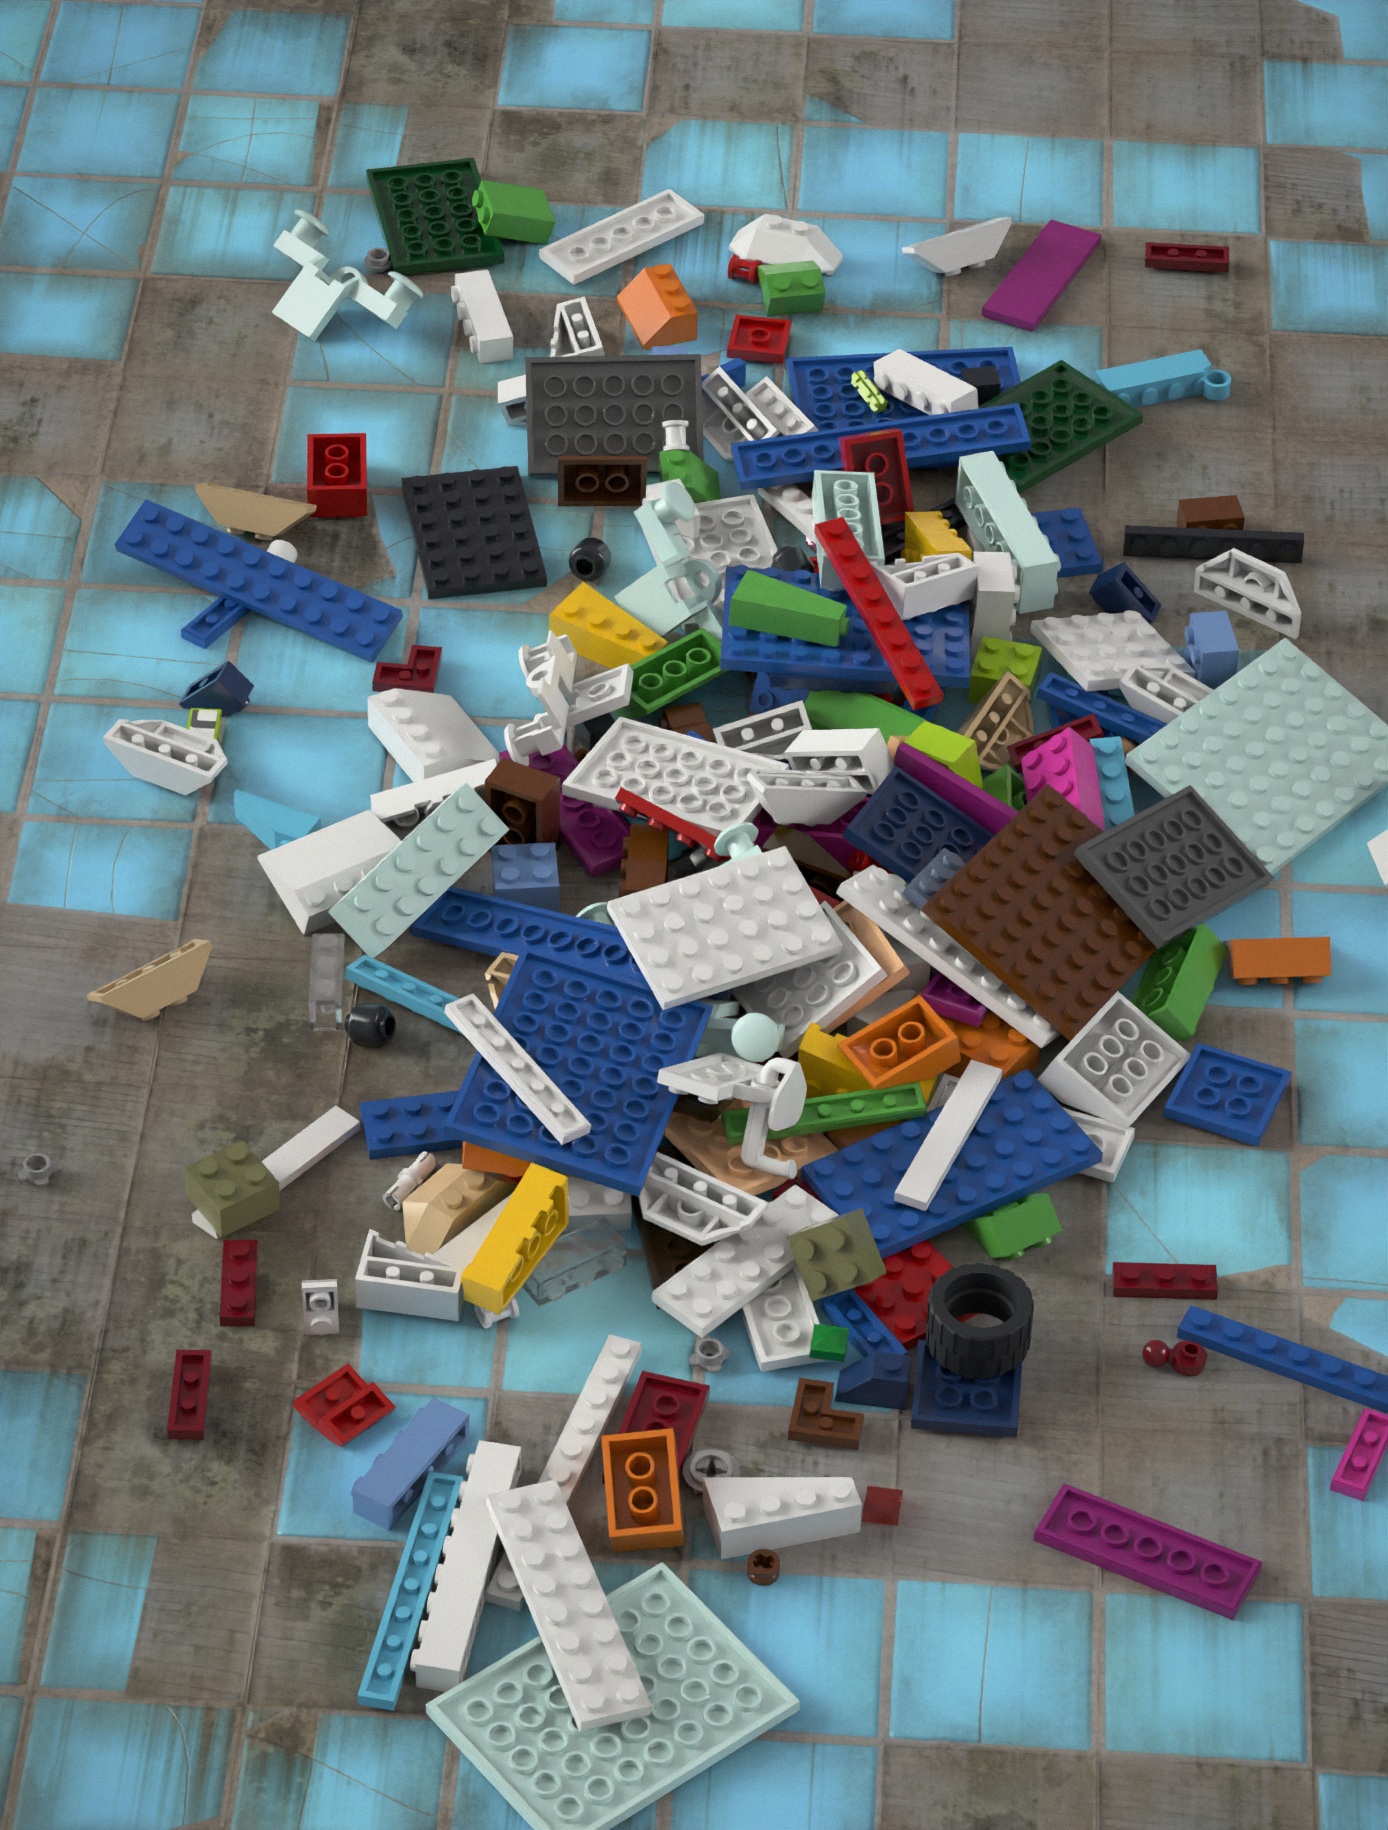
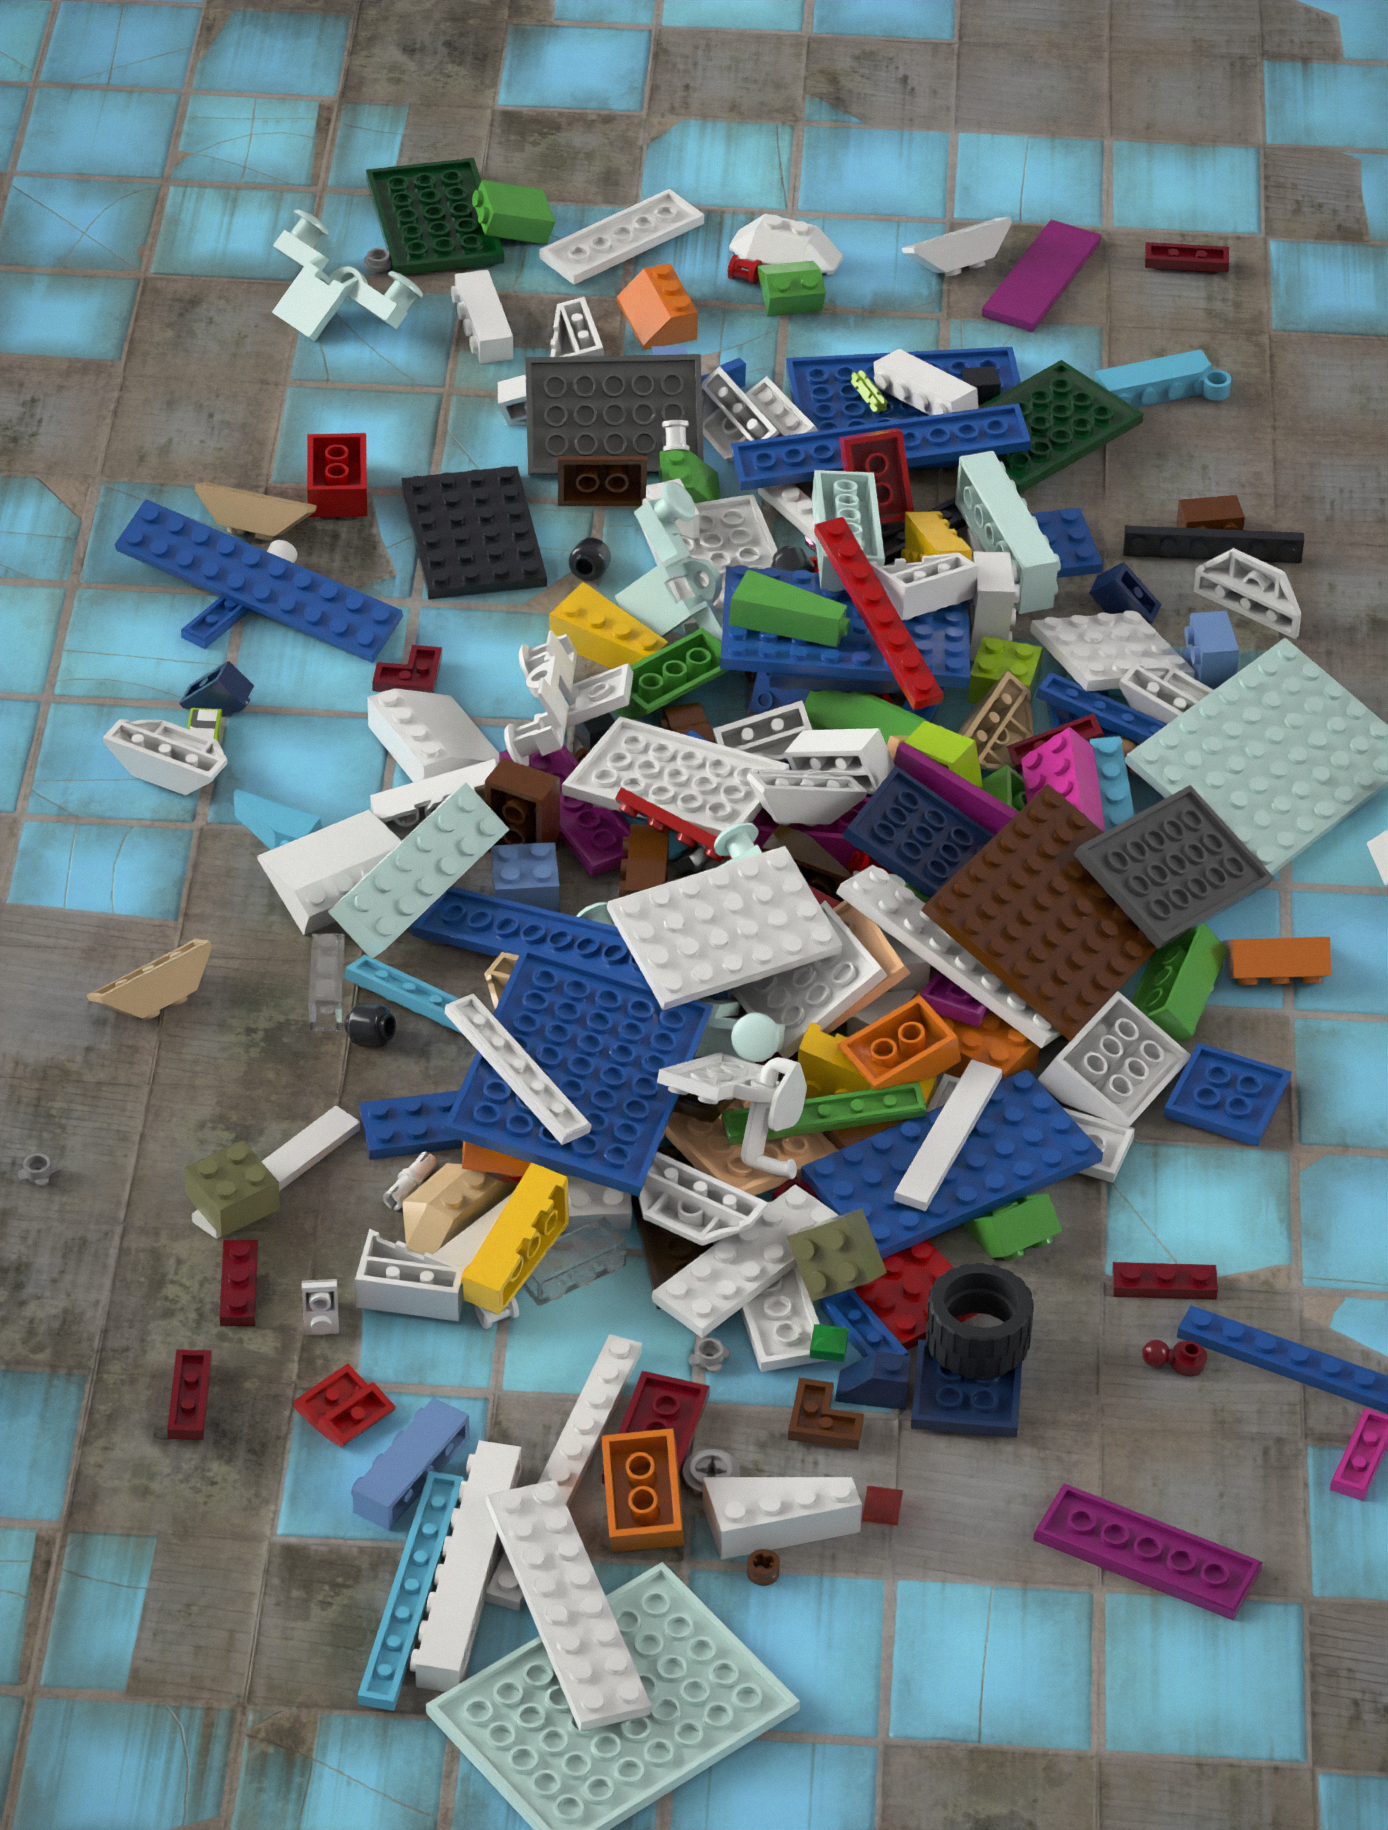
(759, 339): red plate -> none
(933, 877): sand blue plate -> none

